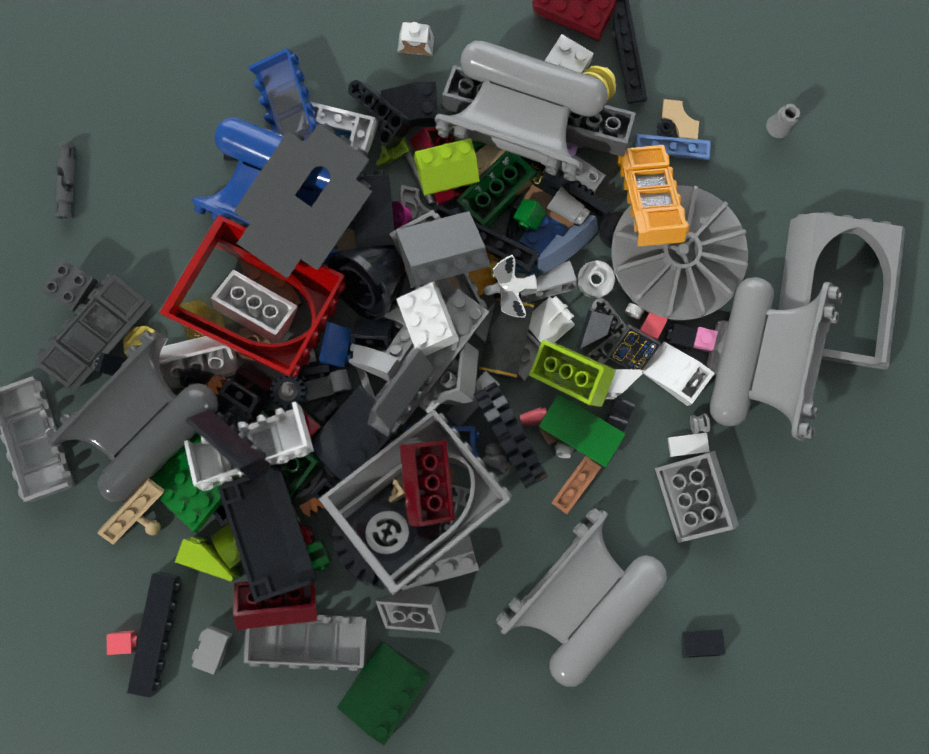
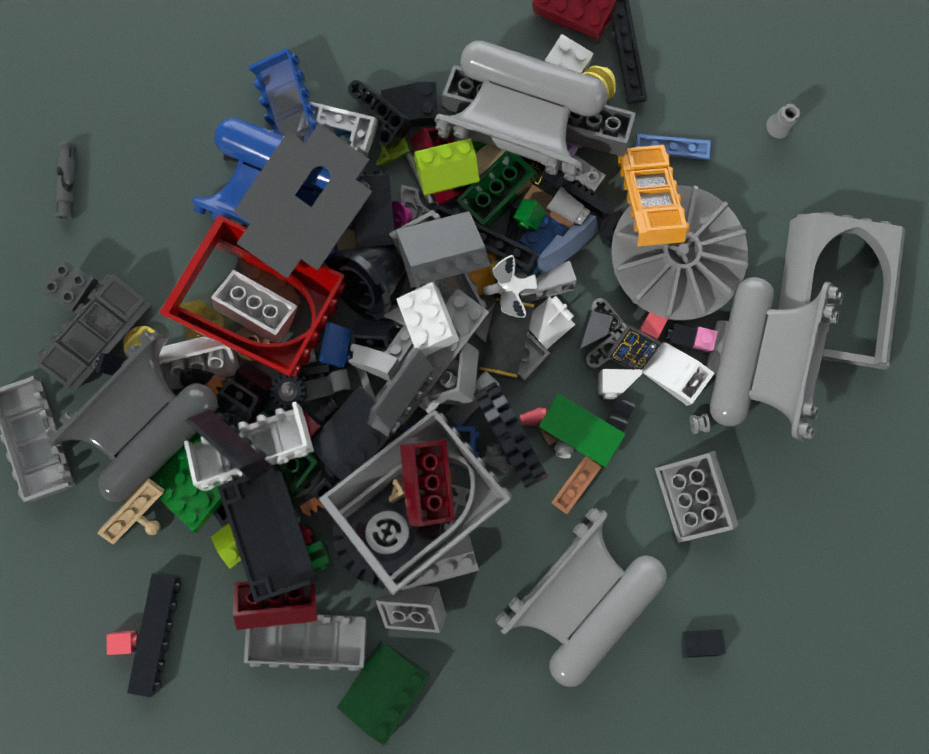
(204, 557): lime slope -> none
(211, 649): light grey brick -> none
(416, 39): white torso -> none
(572, 373): lime brick -> none
(596, 268): white tile -> none
(634, 311): white axle -> none
(665, 132): black plate -> none
(684, 125): tan tile -> none
(688, 444): white tile -> none

